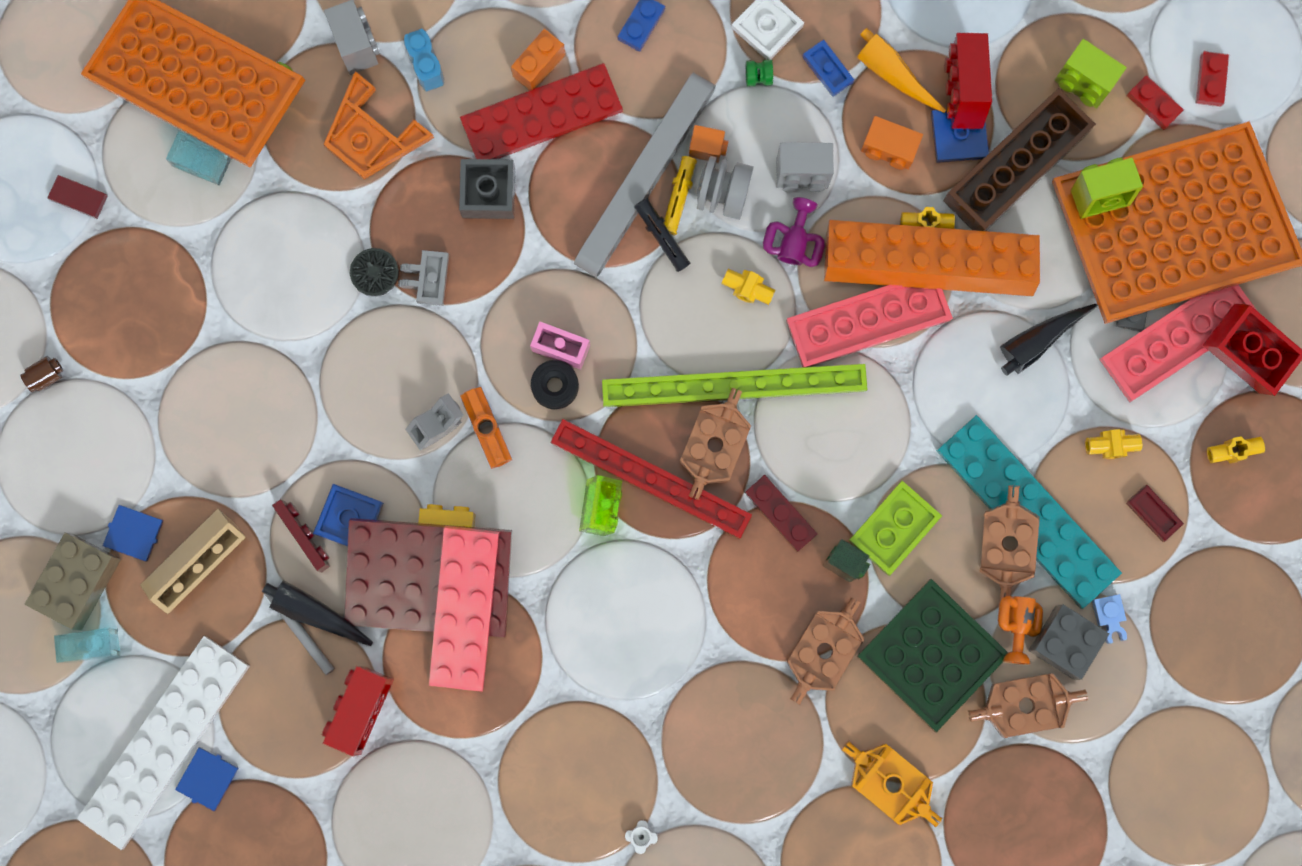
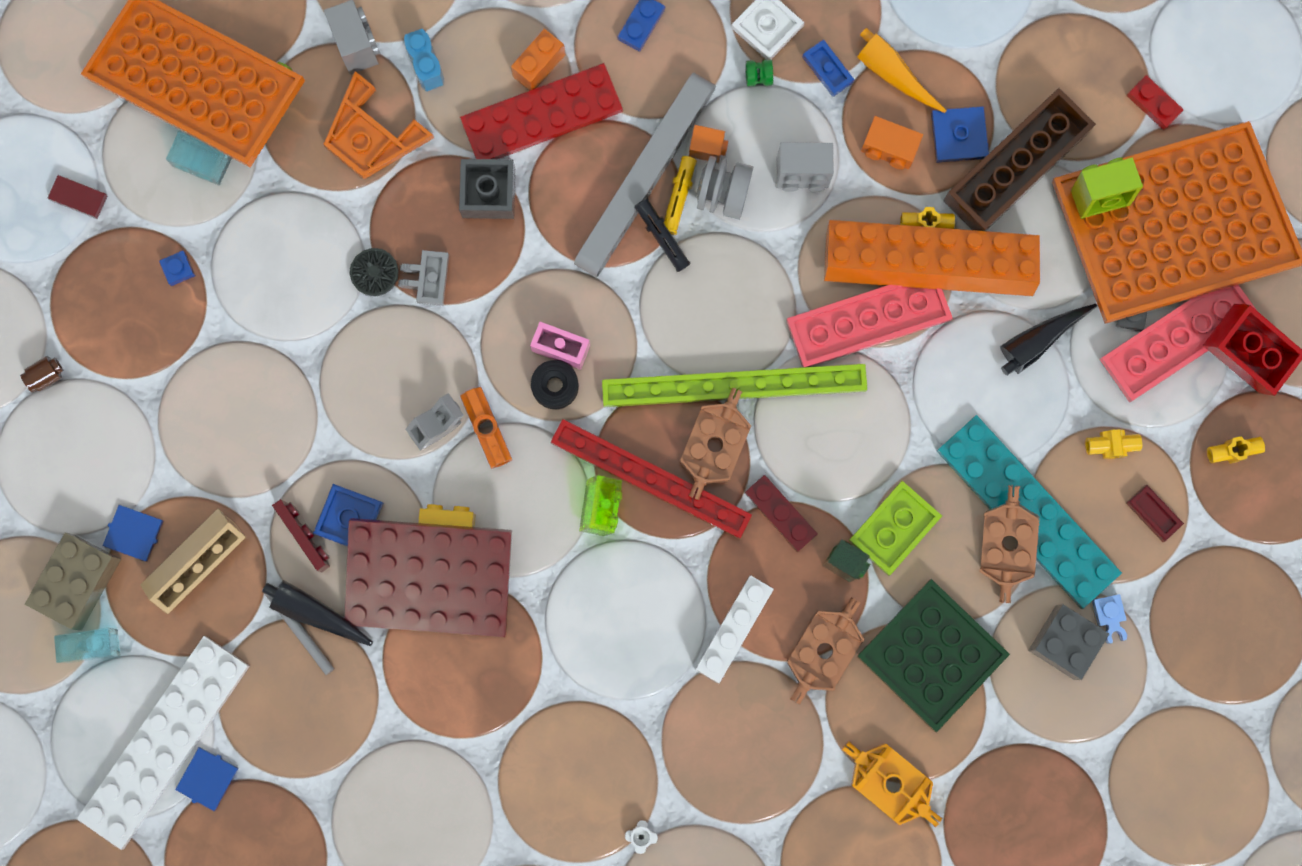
(177, 268): none -> blue plate
(357, 710): red brick -> none
(464, 608): coral plate -> none
(734, 629): none -> white brick
(748, 286): yellow axle -> none
(795, 237): magenta piece -> none
(968, 81): red brick -> none
(1022, 618): orange piece -> none
(1049, 709): nougat plate -> none
(1090, 74): lime brick -> none
(1212, 78): red plate -> none

